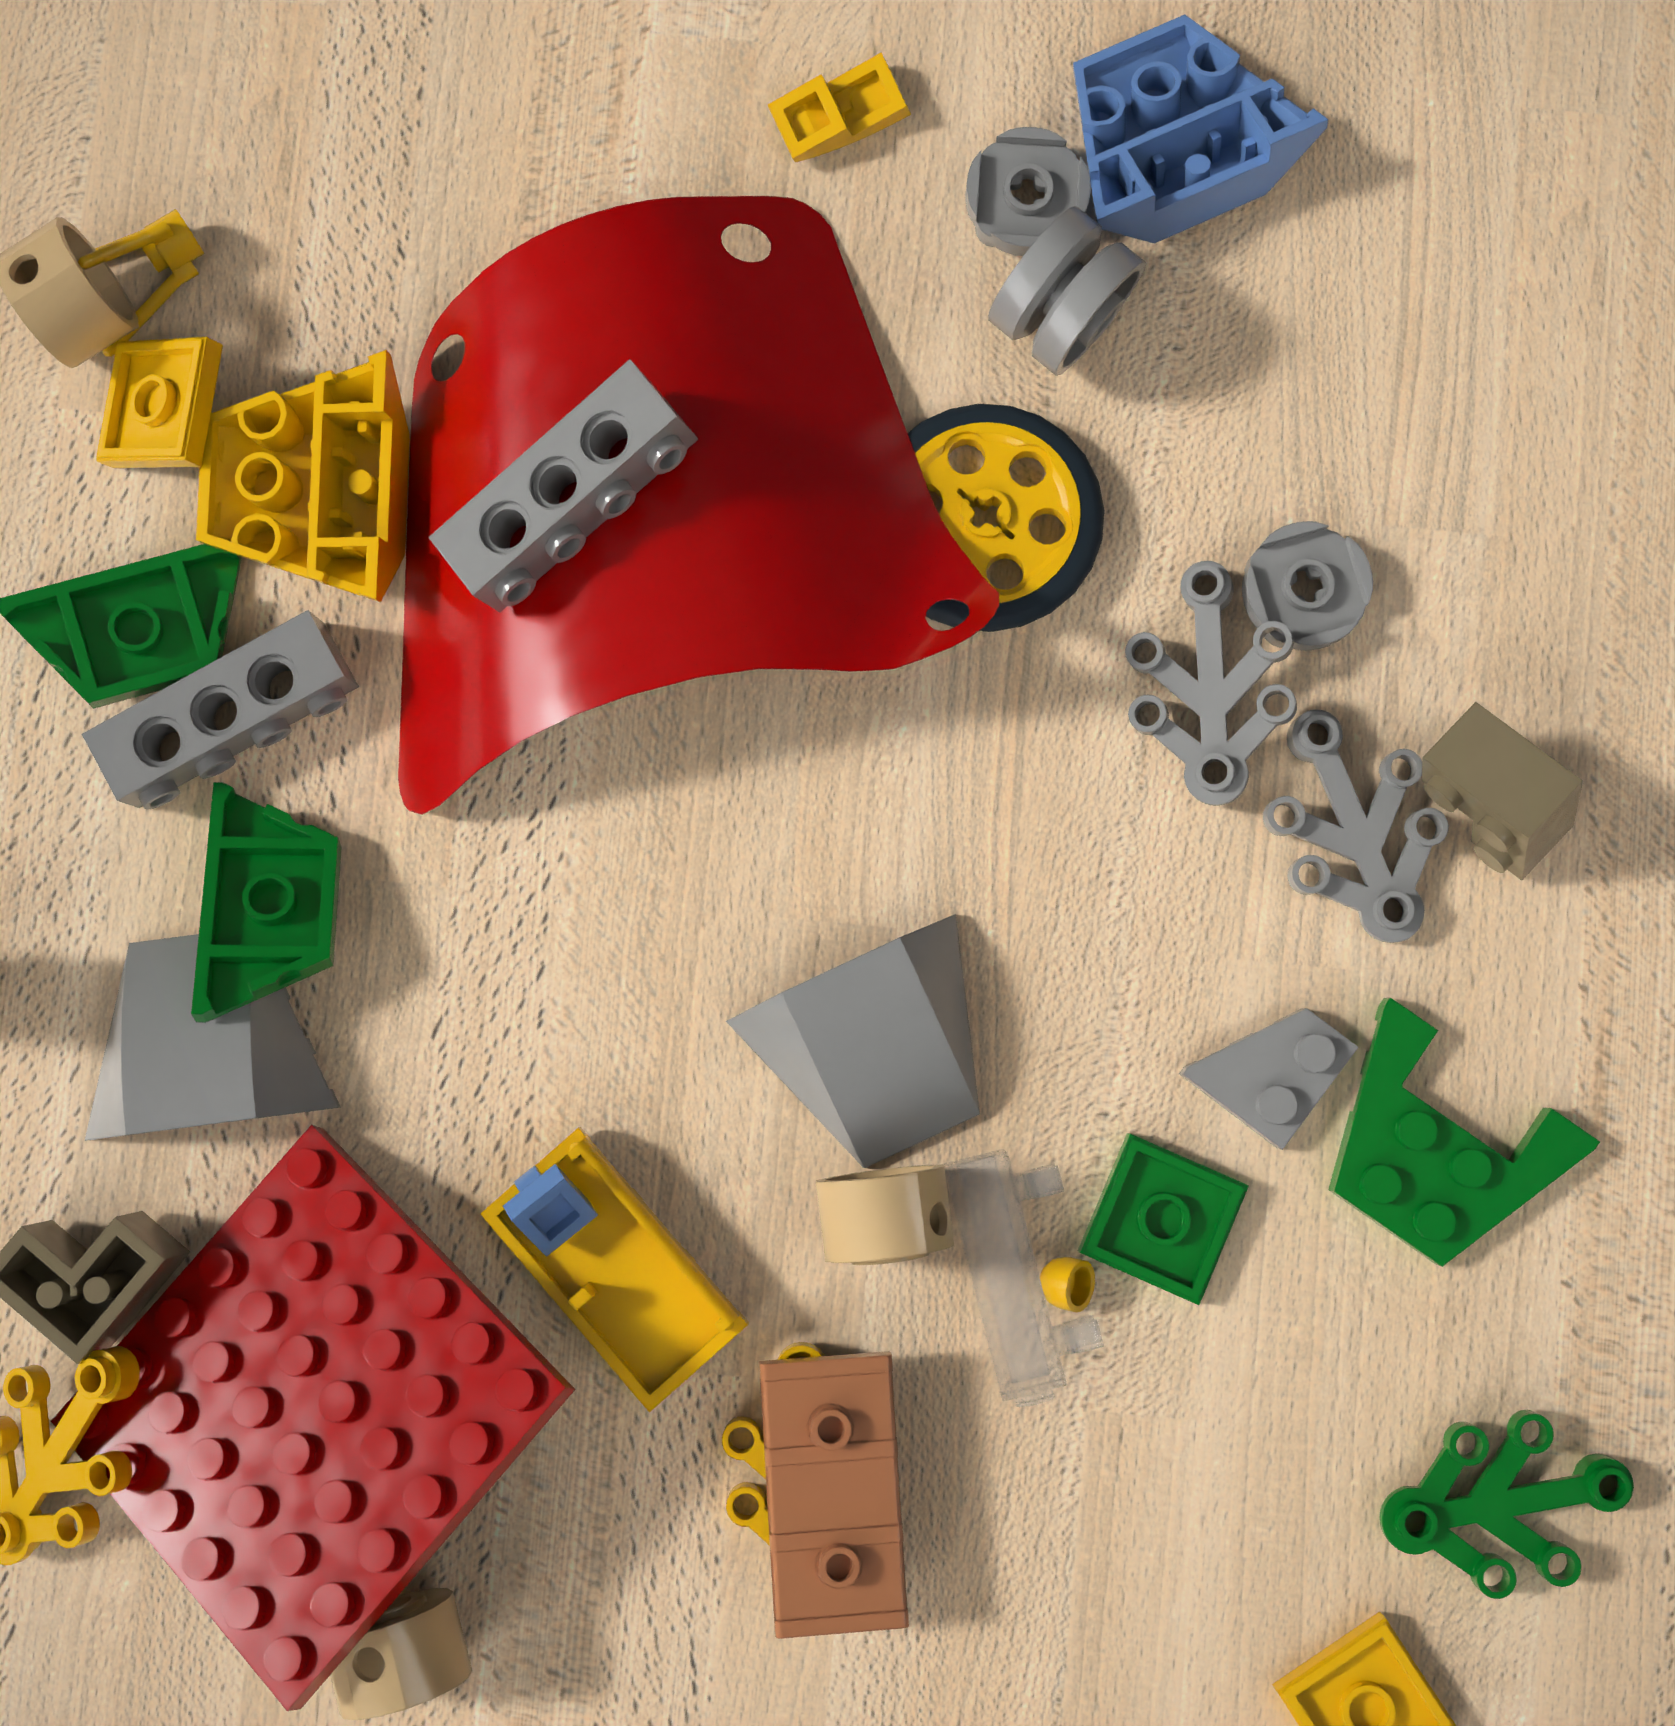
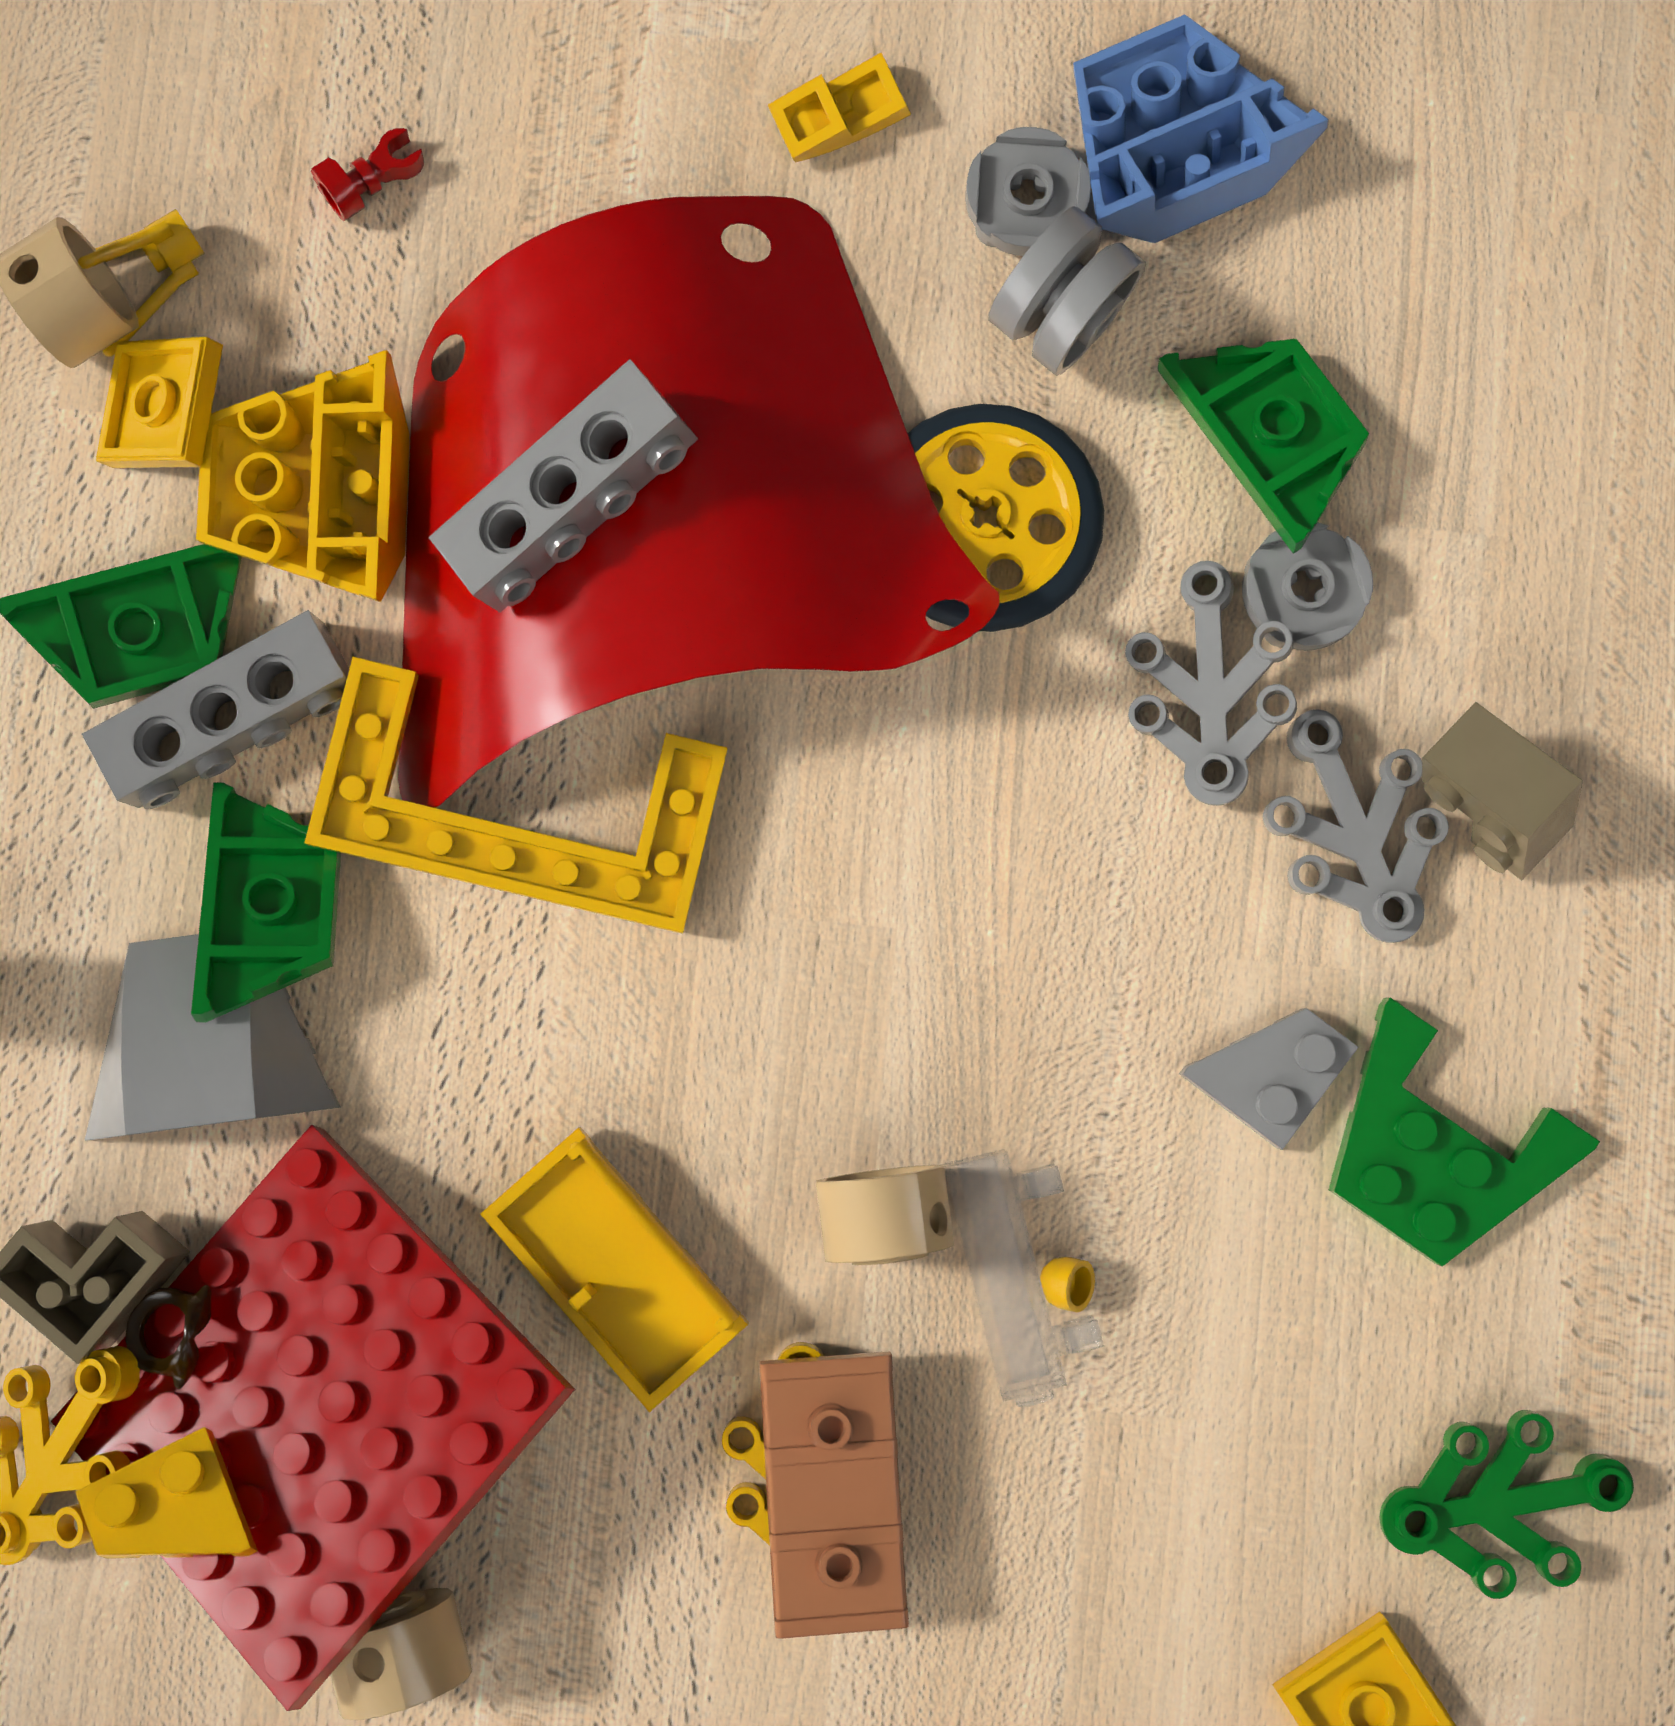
(168, 1505): none -> yellow wing
(197, 1315): none -> dark brown piece
(344, 189): none -> red piece
(362, 821): none -> yellow plate
(548, 1208): medium blue tile -> none
(876, 1043): light grey wedge -> none
(1163, 1218): green tile -> none
(1273, 426): none -> green wing

